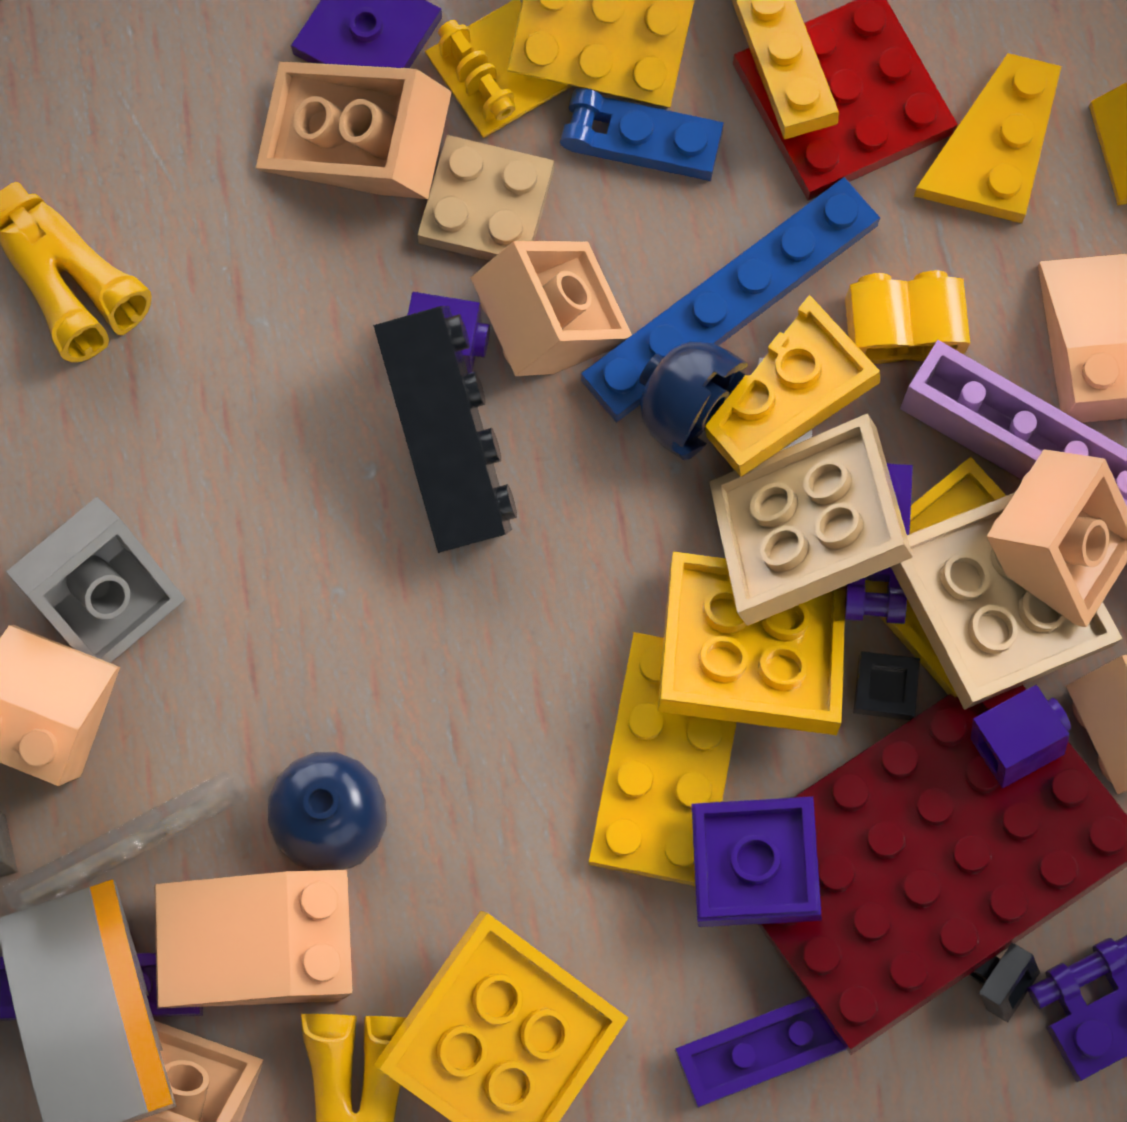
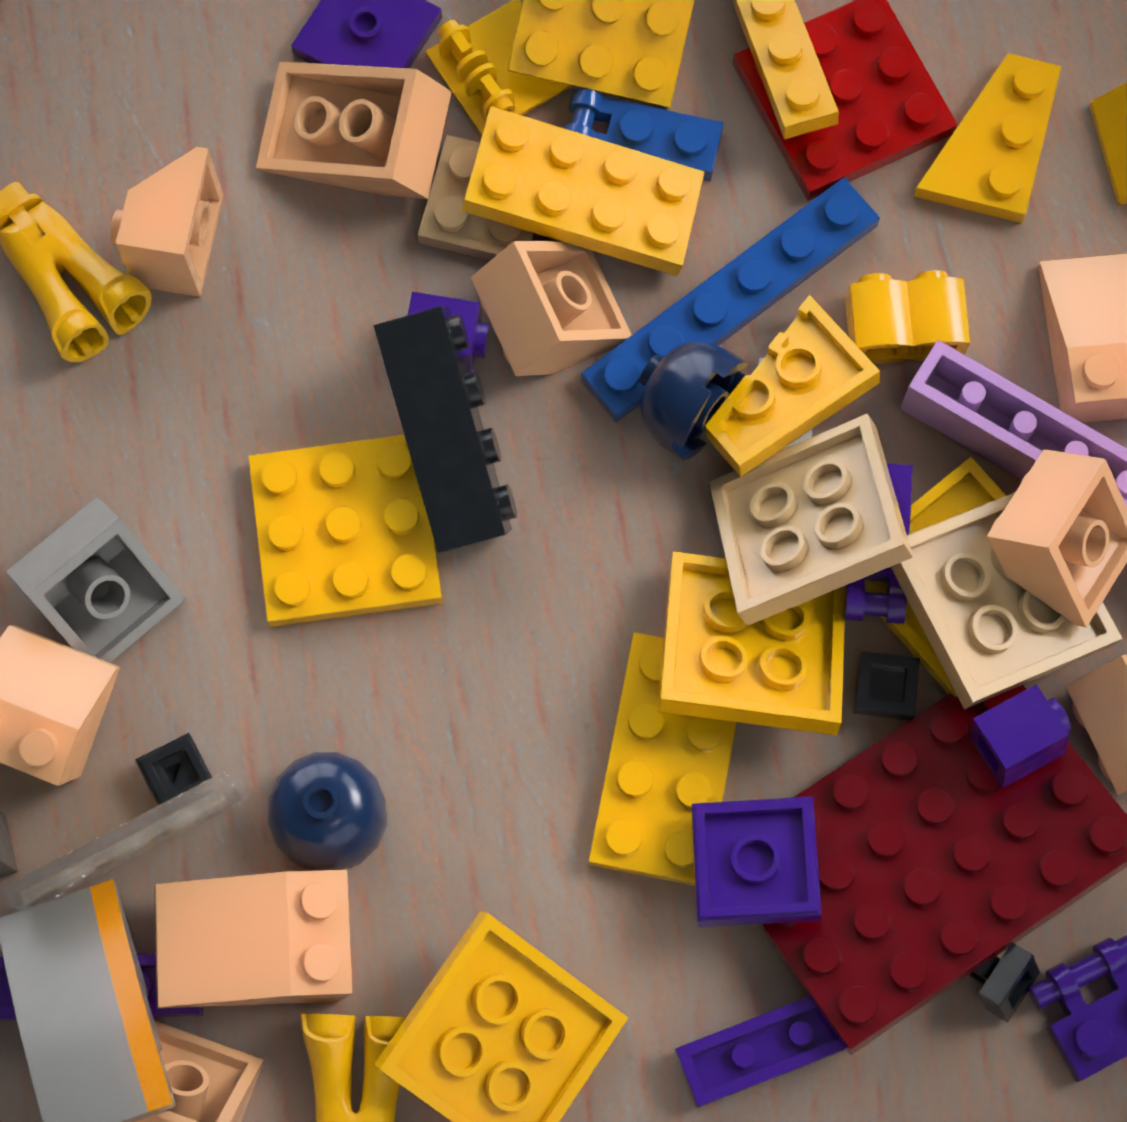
(171, 225): none -> light nougat slope
(173, 769): none -> black tile
(342, 531): none -> yellow plate
(583, 191): none -> yellow plate

